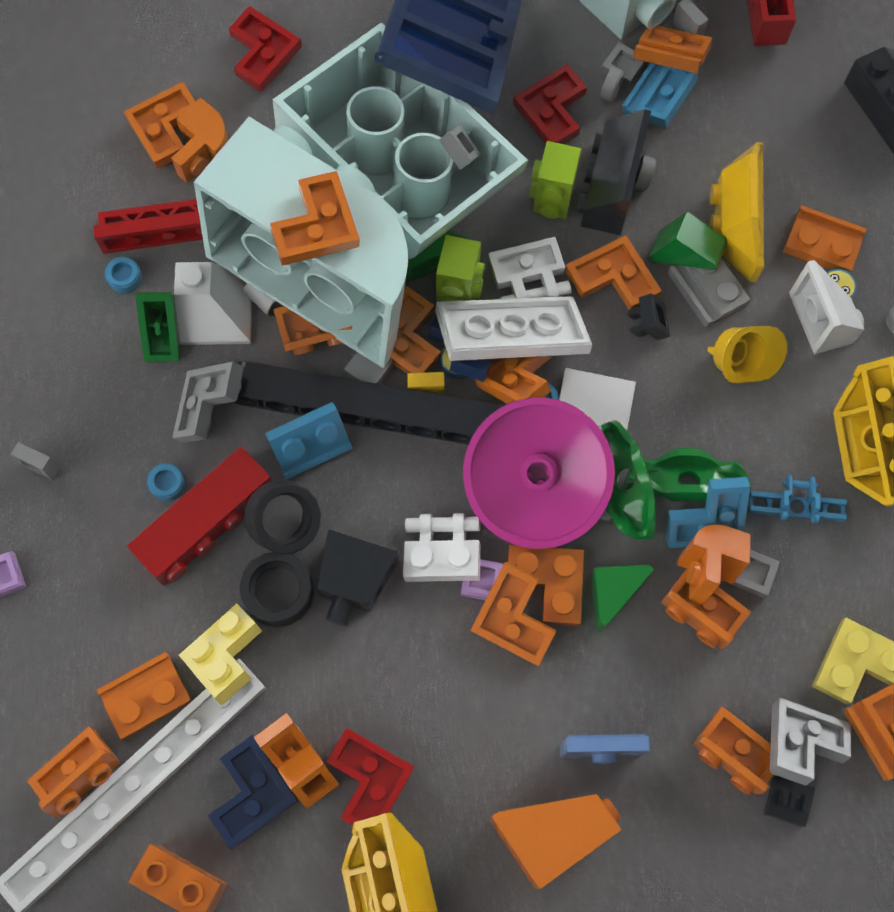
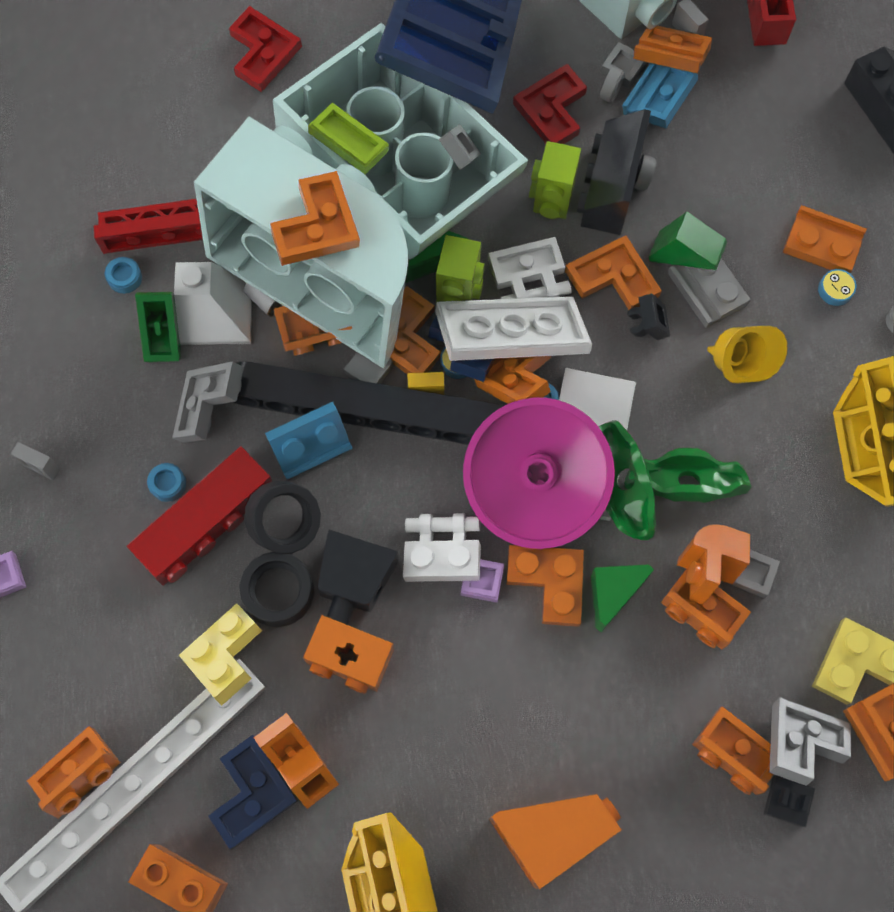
(144, 696): orange plate -> none
(155, 120): orange plate -> none
(205, 136): orange brick -> none
(335, 638): none -> orange brick
(348, 138): none -> lime tile
(377, 770): red plate -> none
(503, 618): orange plate -> none
(604, 748): medium blue plate -> none
(725, 506): dark azure plate -> none
(740, 212): yellow wedge -> none
(784, 510): dark azure piece -> none
(825, 310): white slope -> none

